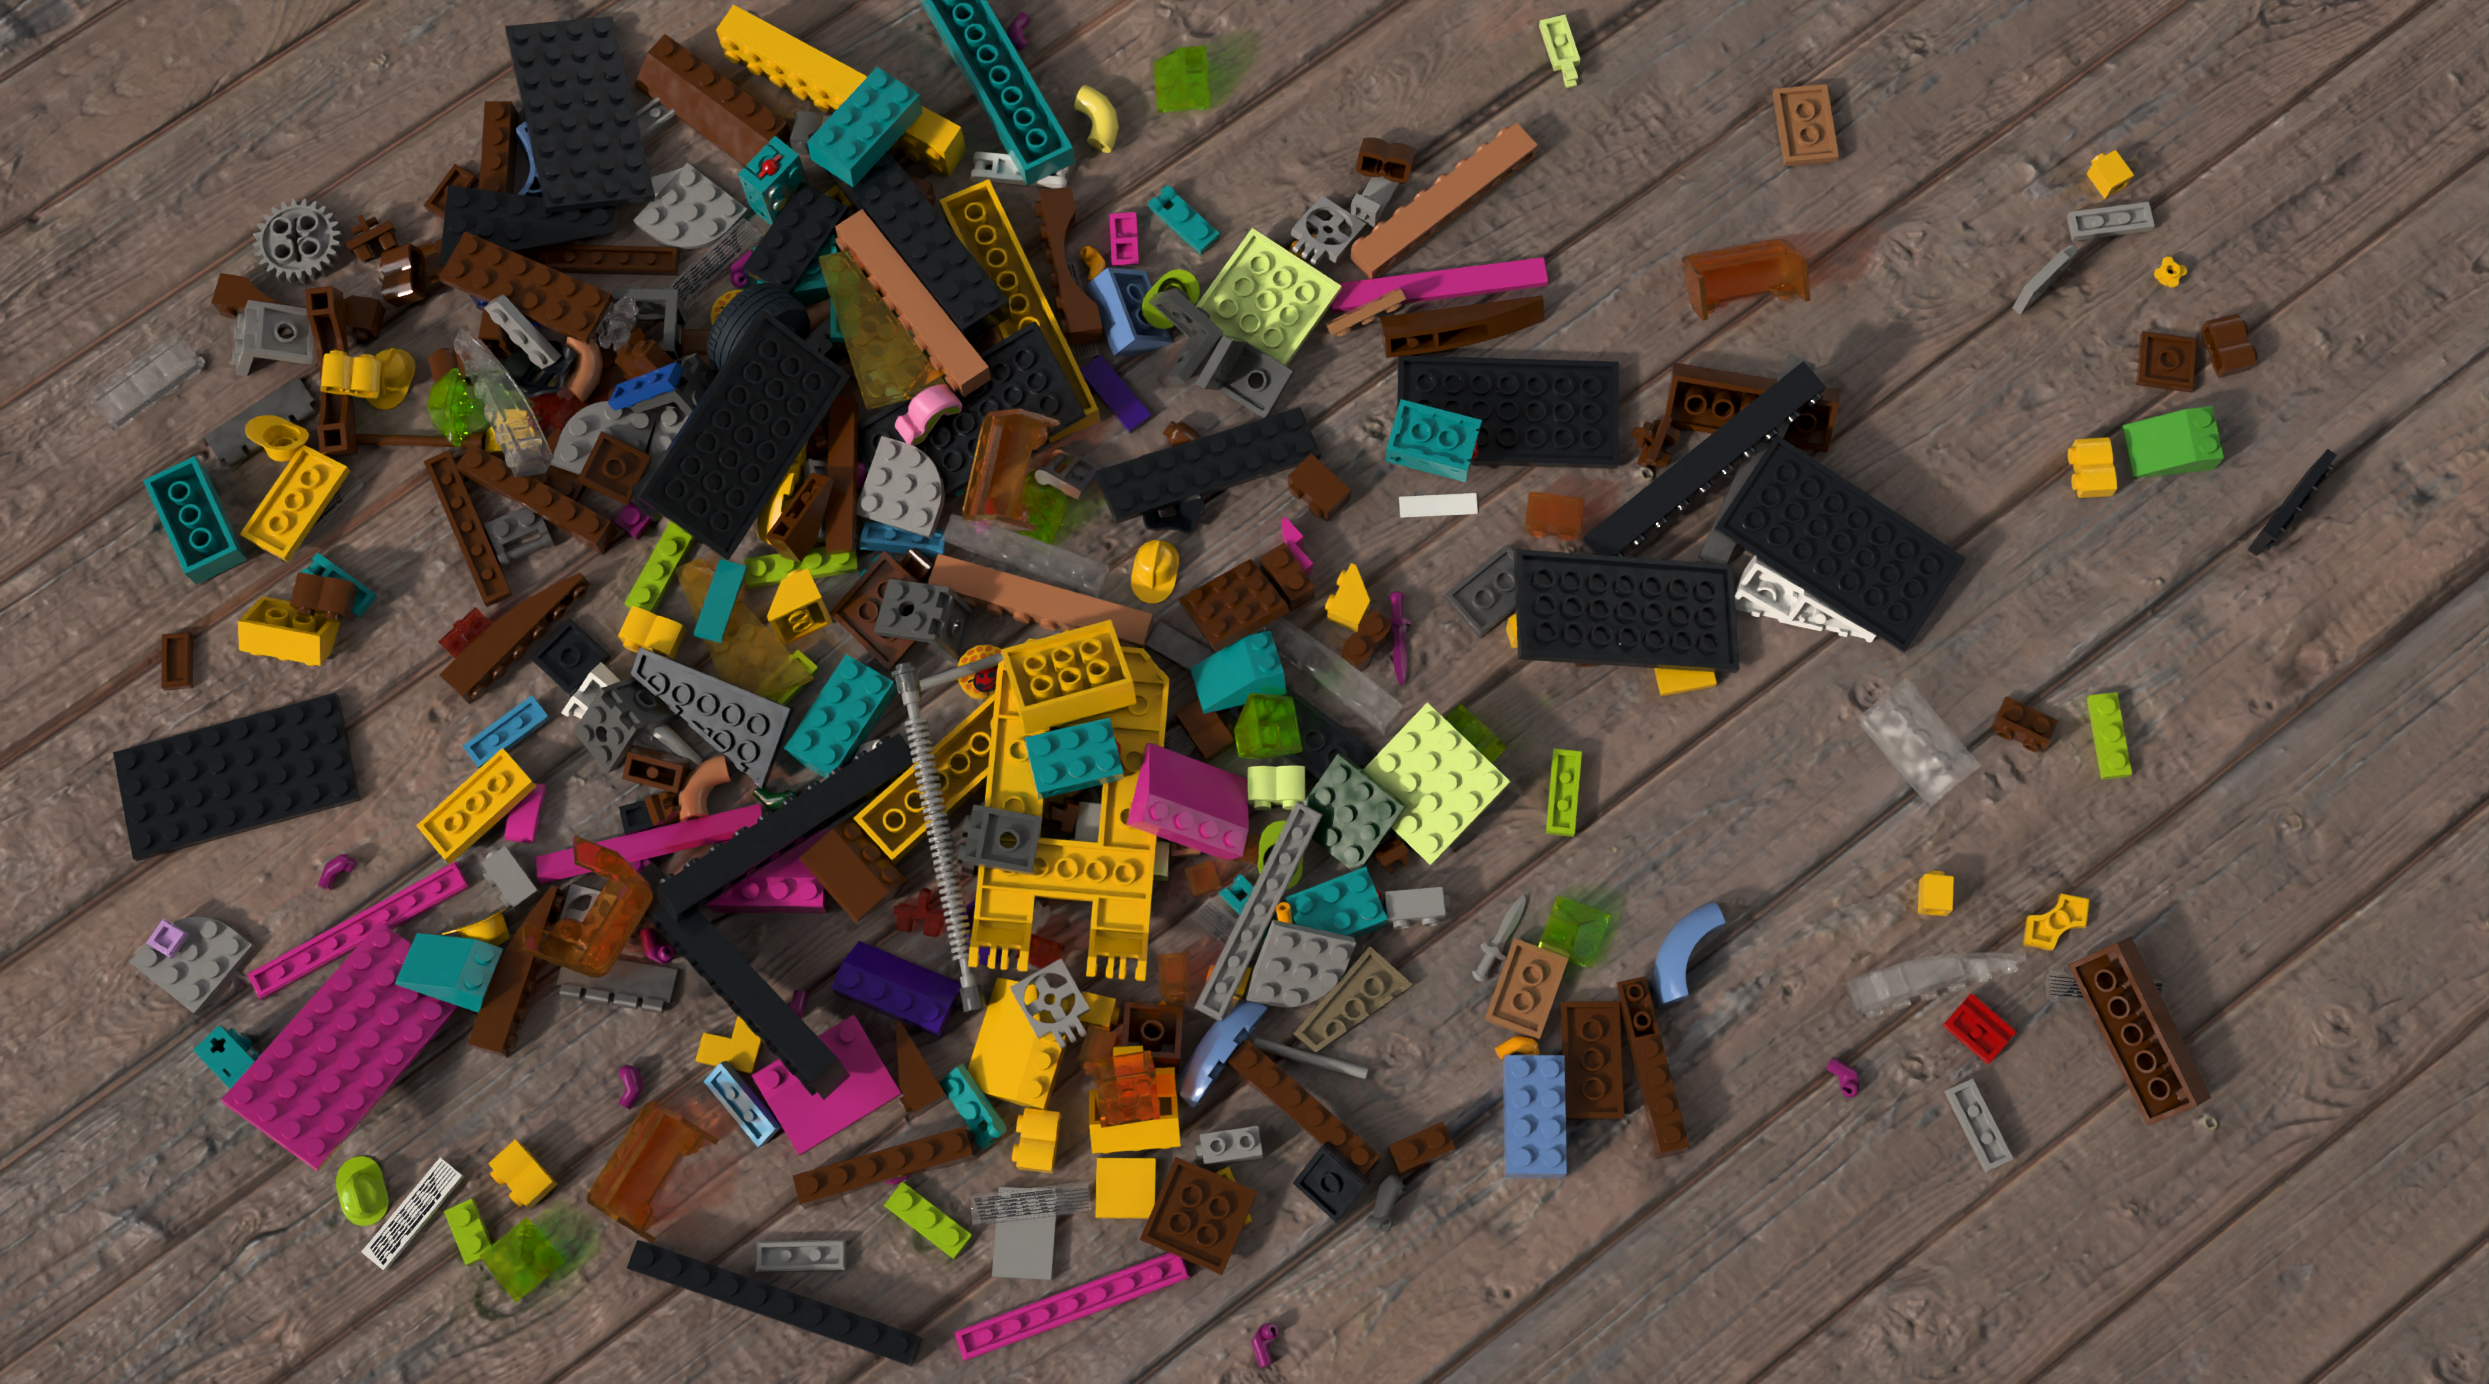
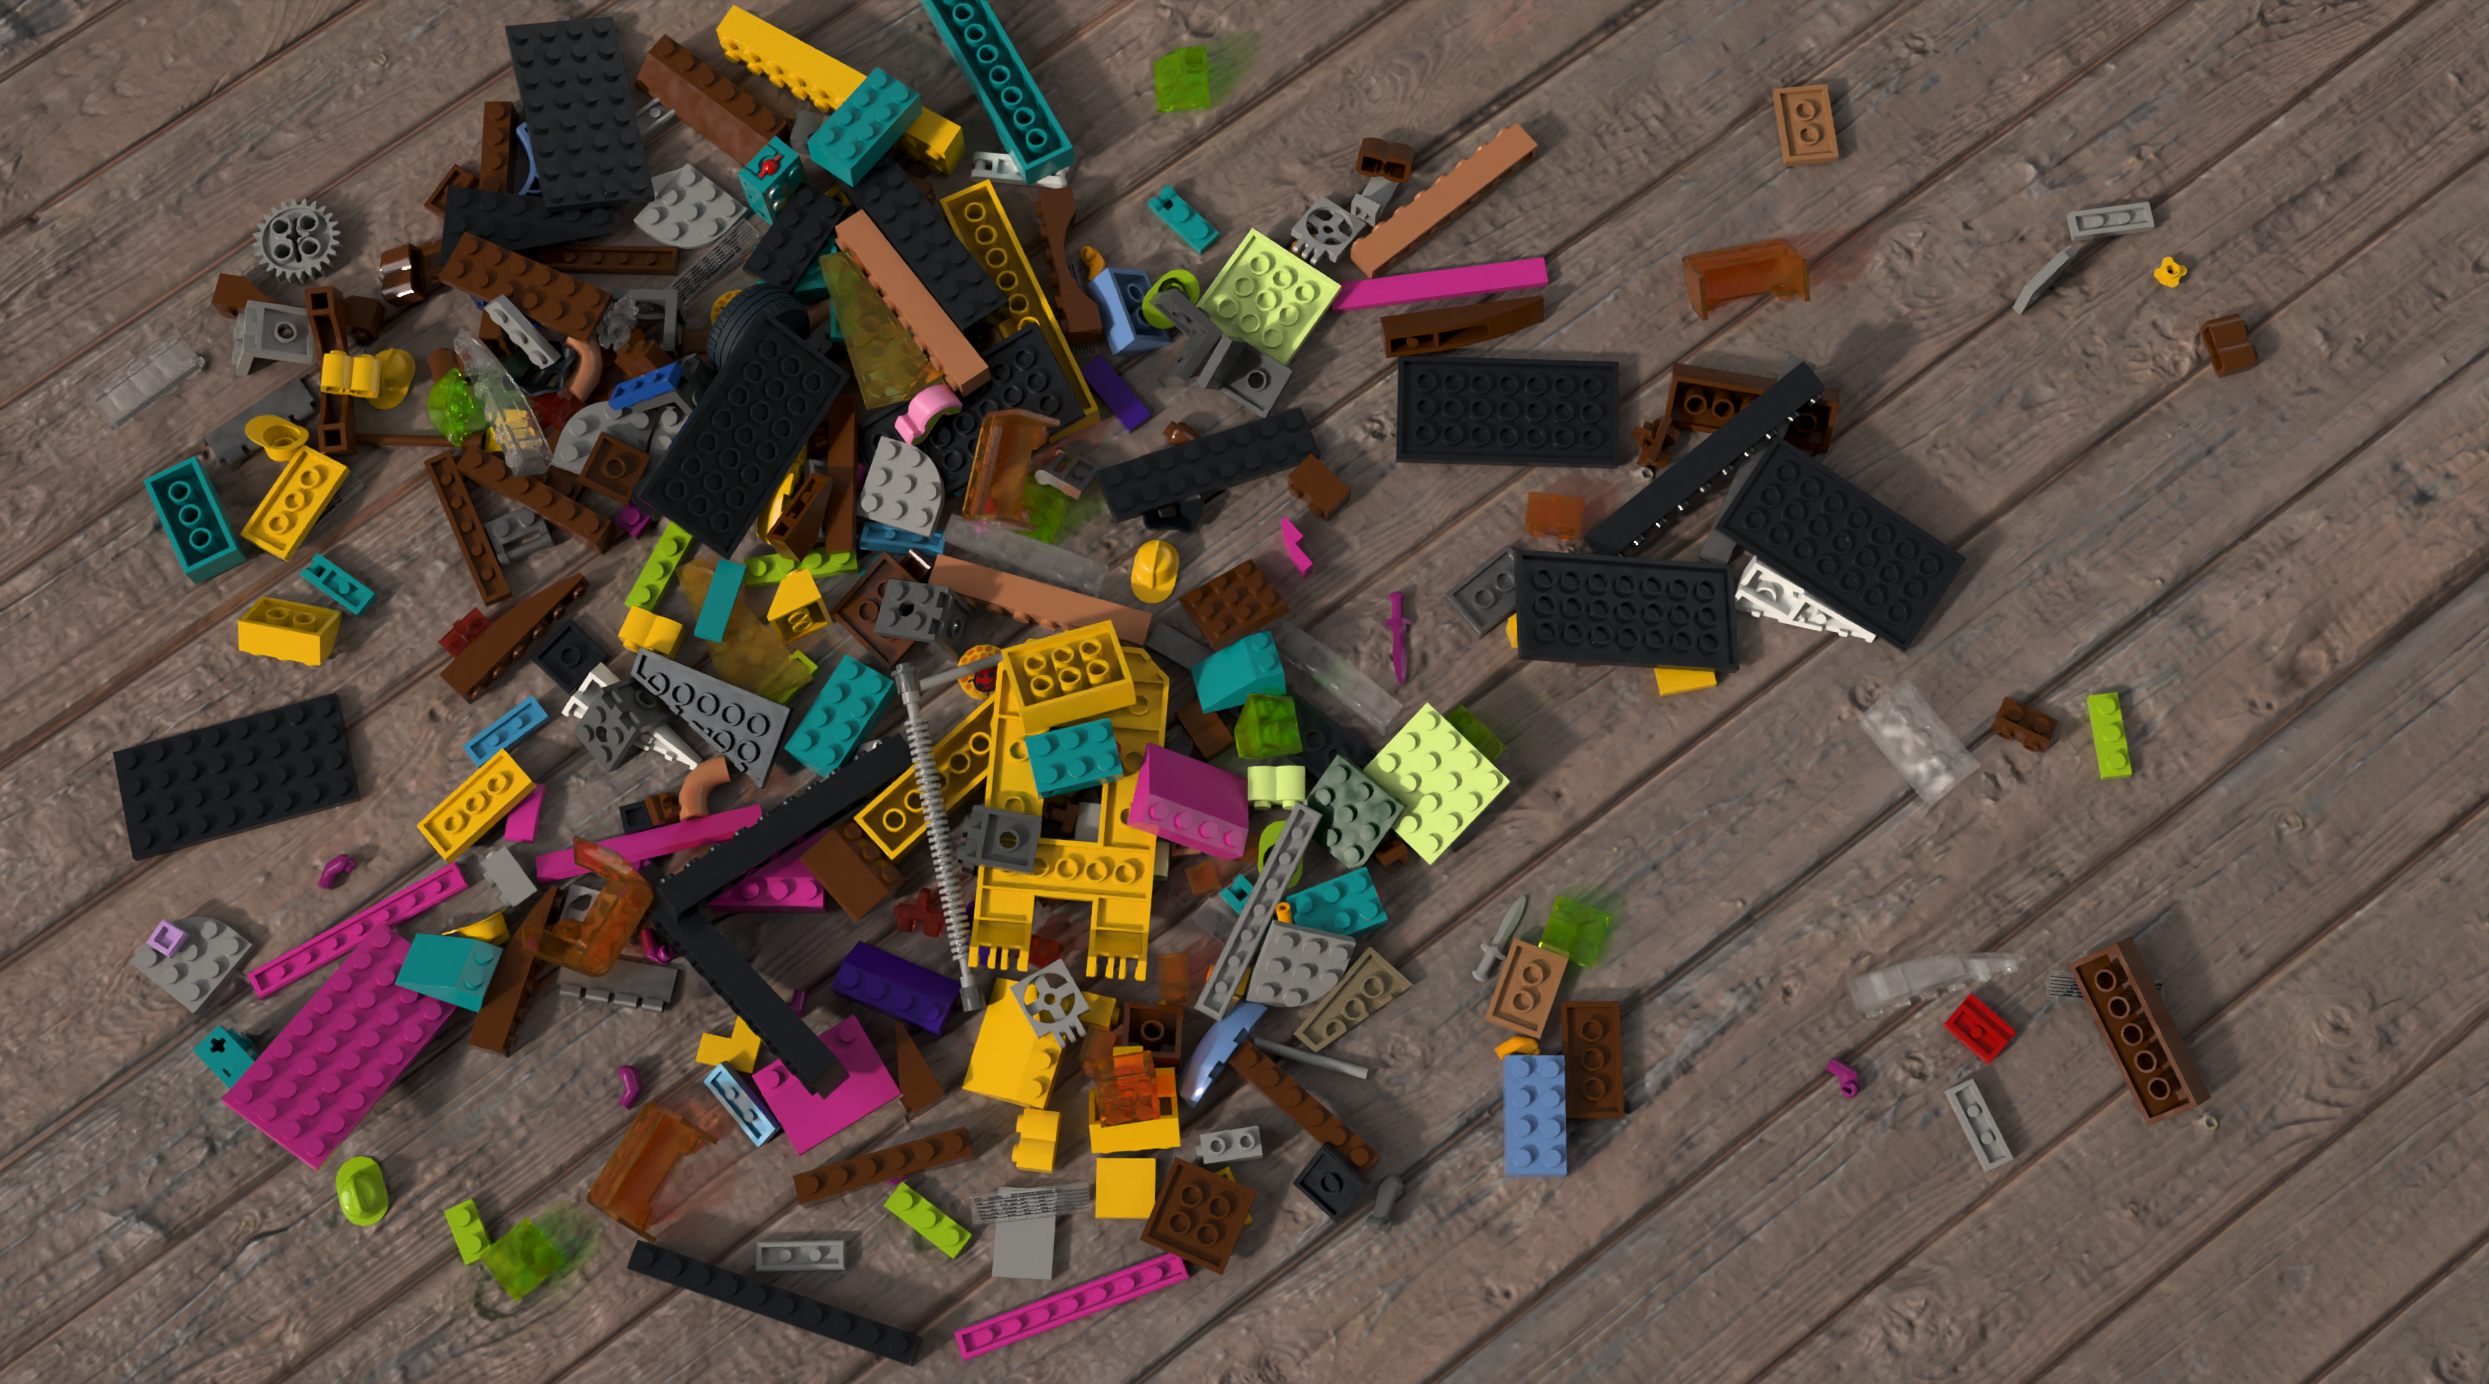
(177, 661): reddish brown tile -> none
(323, 596): reddish brown brick -> none
(361, 244): reddish brown hips -> none
(412, 1214): white tile -> none
(521, 1174): yellow brick -> none
(656, 769): reddish brown brick -> none
(737, 276): magenta arm -> none
(772, 801): dark green arm -> none
(973, 1106): teal plate -> none
(1015, 31): magenta arm -> none
(1102, 116): light yellow cylinder -> none
(1124, 239): dark pink slope -> none
(1262, 1341): magenta arm -> none
(1287, 576): reddish brown brick -> none
(1350, 602): yellow slope -> none
(1366, 312): medium nougat plate -> none
(1370, 638): reddish brown brick -> none
(1416, 906): light grey brick -> none
(1421, 1149): reddish brown brick -> none
(1433, 440): teal piece -> none
(1438, 505): white sticker -> none
(1561, 47): yellowish green plate -> none
(1563, 792): lime plate -> none
(1652, 1069): reddish brown slope -> none
(1672, 958): medium blue brick -> none
(1935, 894): yellow brick -> none
(2045, 929): yellow tile -> none
(2093, 467): yellow brick -> none
(2109, 173): yellow brick -> none
(2166, 361): reddish brown tile -> none
(2173, 443): bright green slope -> none
(2293, 503): black plate -> none

